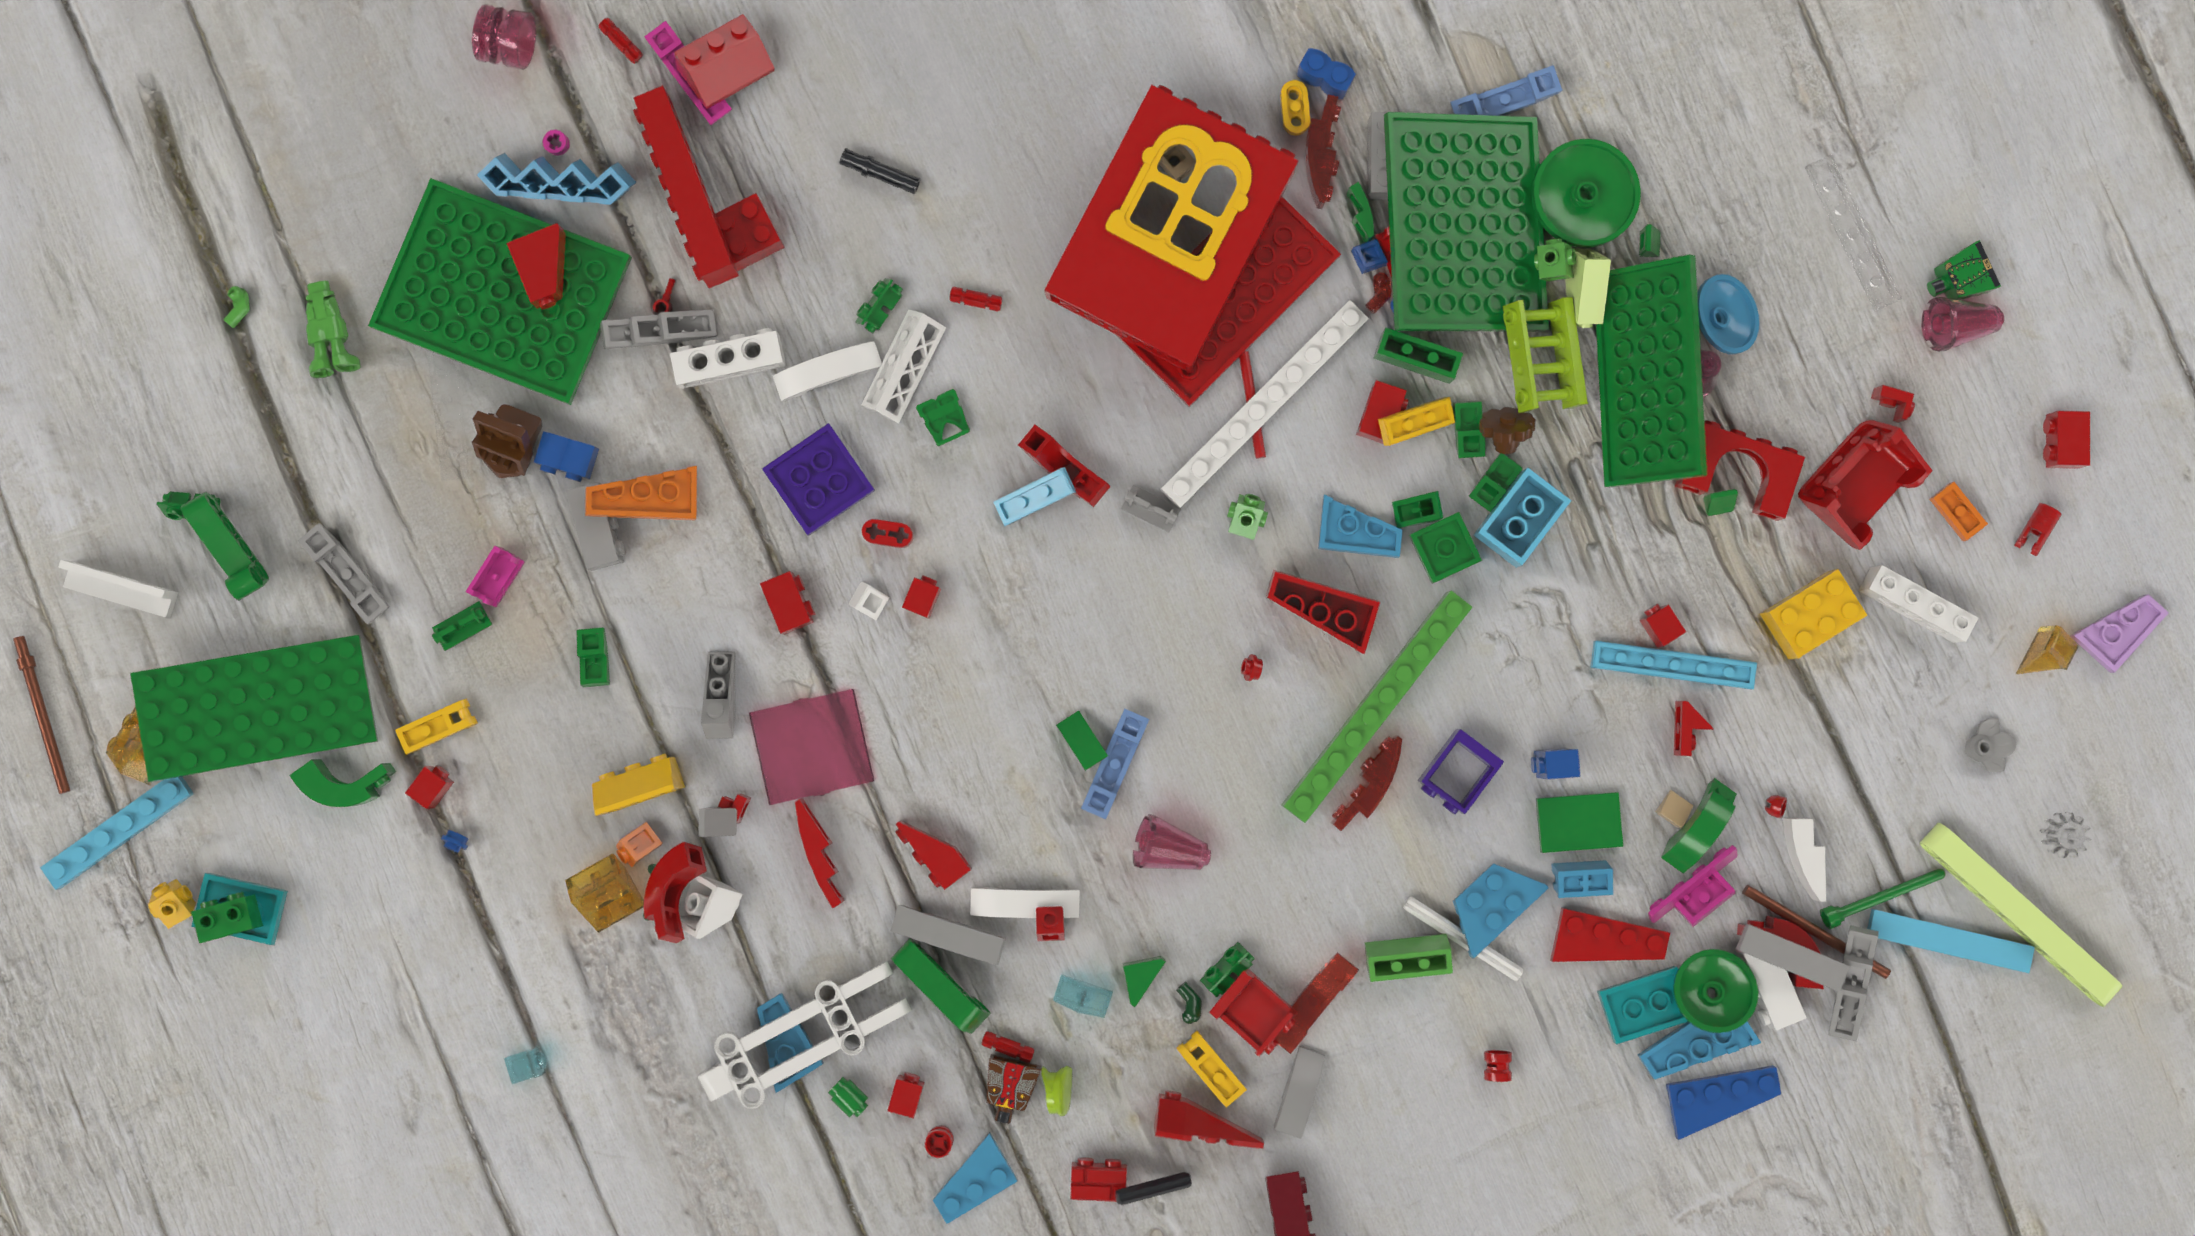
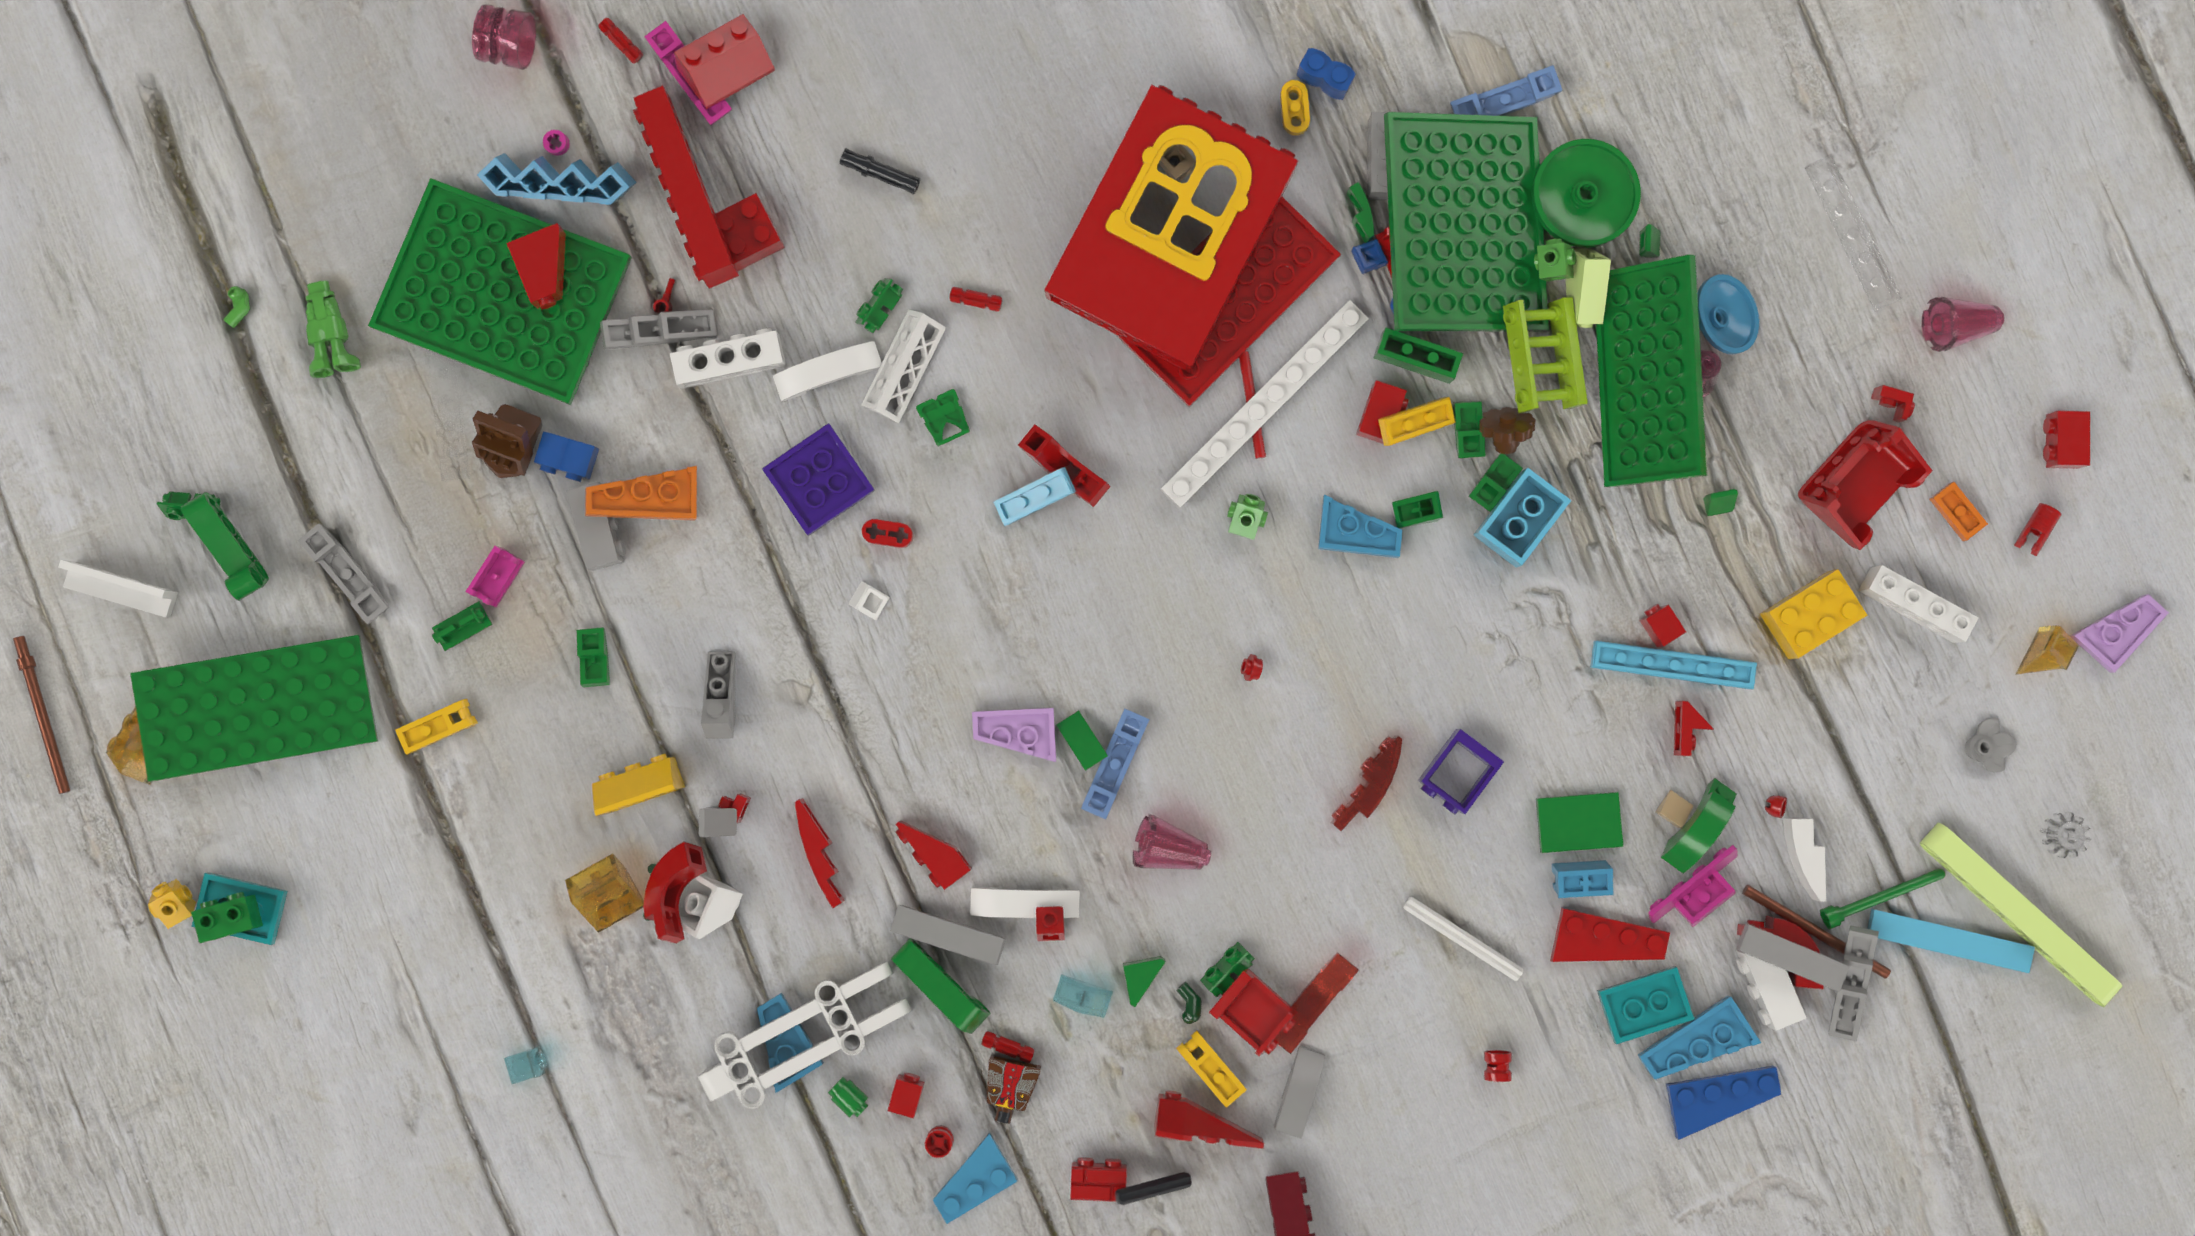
(116, 831): medium azure plate -> none
(322, 787): green arch -> none
(430, 786): red brick -> none
(454, 841): blue plate -> none
(637, 844): orange bracket -> none
(787, 602): red brick -> none
(811, 746): clear pink piece -> none
(922, 596): red brick -> none
(1019, 730): none -> lavender wing
(1058, 1089): lime piece -> none
(1150, 508): light grey hinge -> none
(1319, 160): clear red slope -> none
(1333, 610): red wedge -> none
(1376, 706): bright green brick -> none
(1382, 292): clear red arm -> none
(1408, 957): bright green brick -> none
(1445, 547): green plate -> none
(1493, 904): dark azure wing -> none
(1556, 763): blue brick -> none
(1734, 989): green dish -> none
(1777, 467): red arch -> none
(1964, 274): green torso -> none

